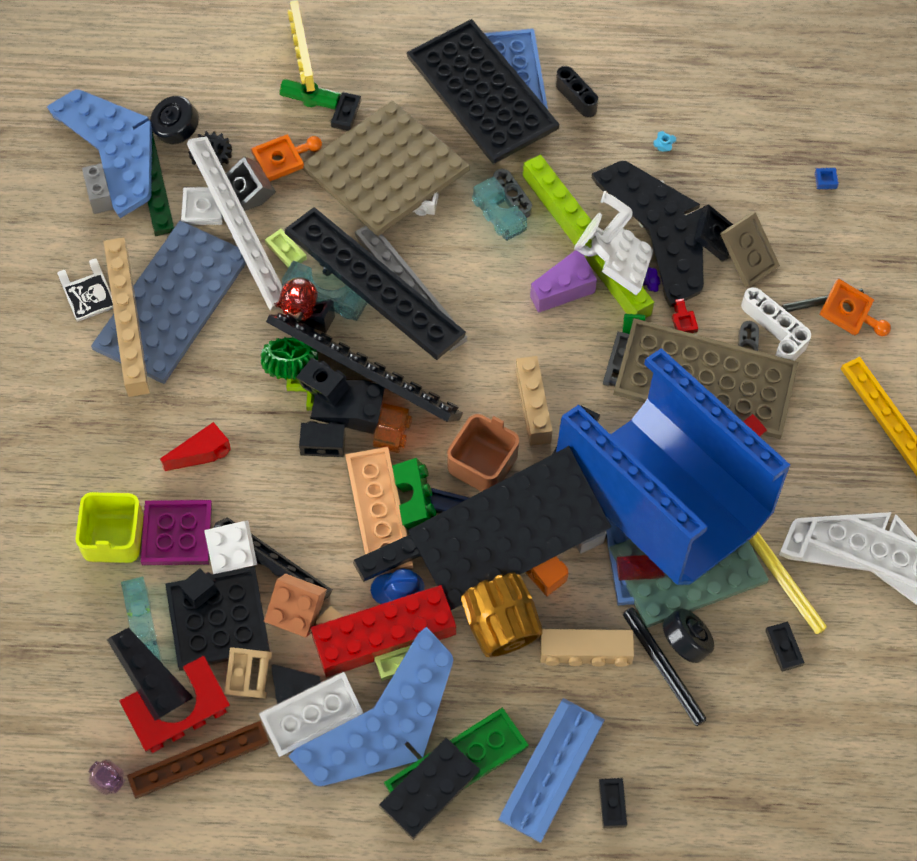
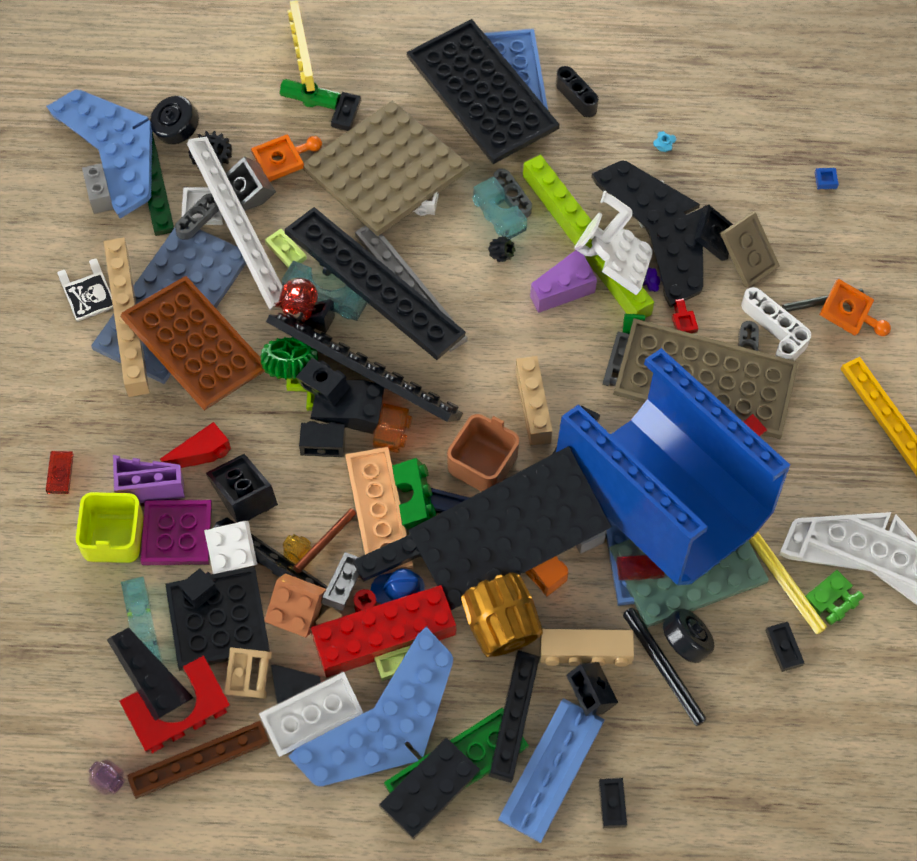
(59, 472): none -> clear red plate
(147, 479): none -> medium lavender wedge
(194, 342): none -> dark orange plate
(196, 224): none -> dark grey beam
(242, 488): none -> black slope
(296, 547): none -> clear yellow plate
(319, 546): none -> copper bar
(341, 583): none -> plate
(368, 596): none -> red wheel
(501, 249): none -> black gear
(514, 717): none -> black tile
(592, 688): none -> black brick
(831, 590): none -> bright green plate

